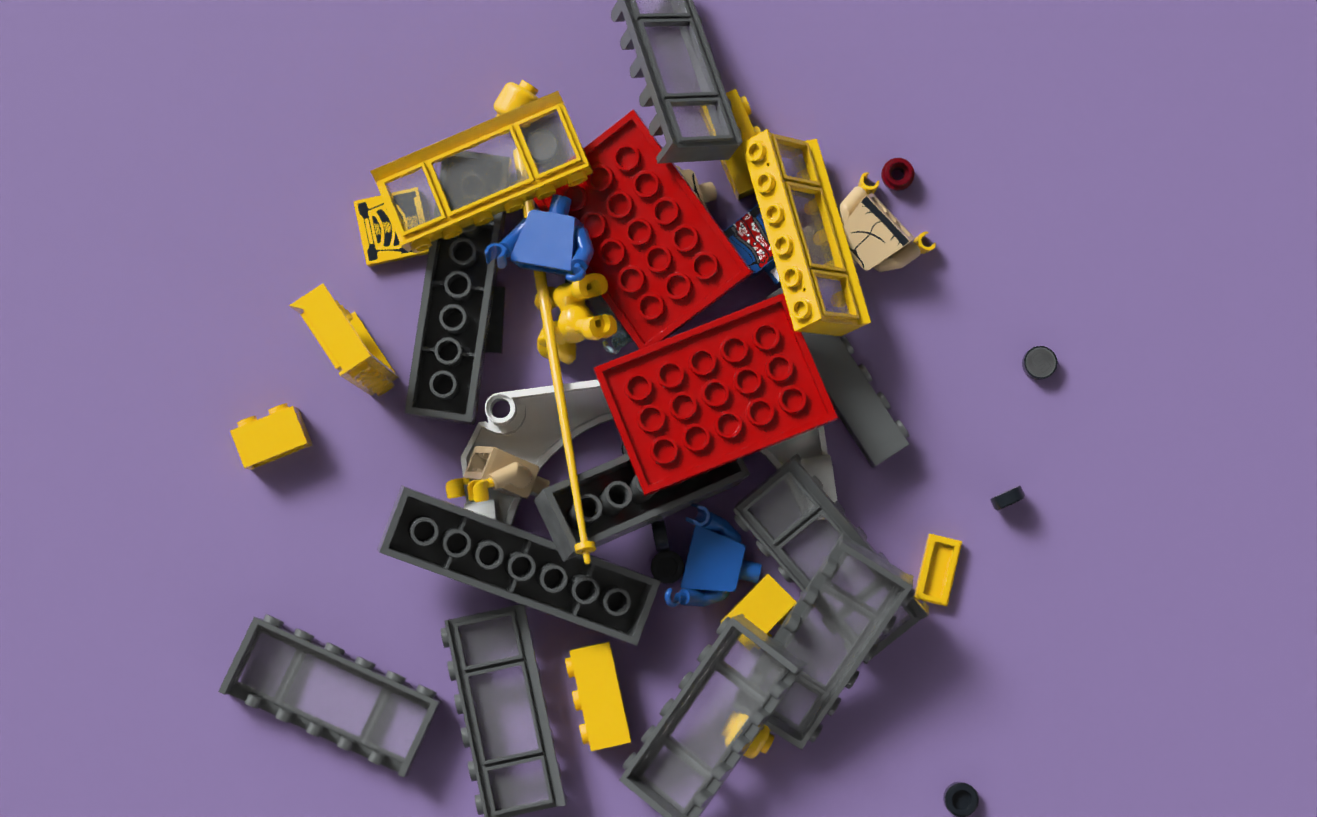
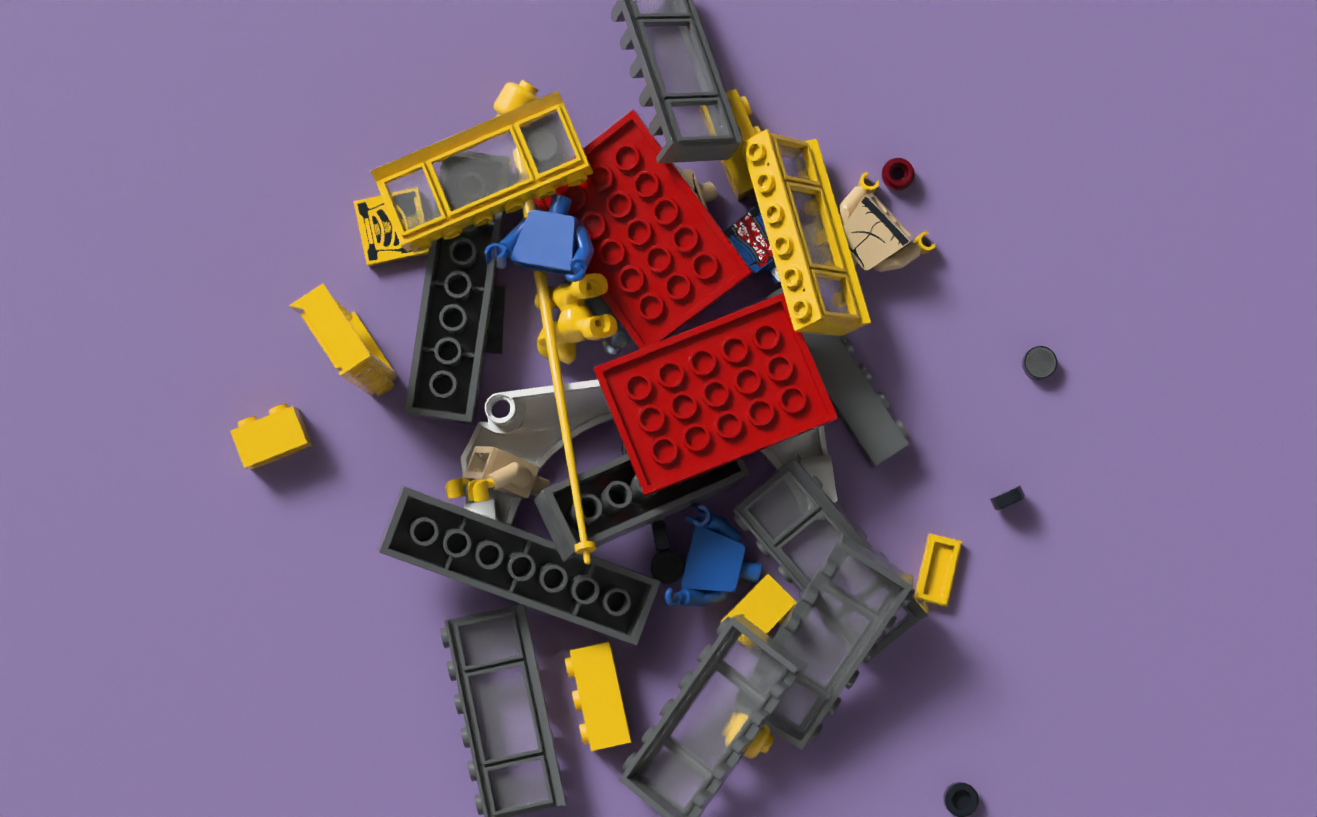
(331, 694): clear window -> none

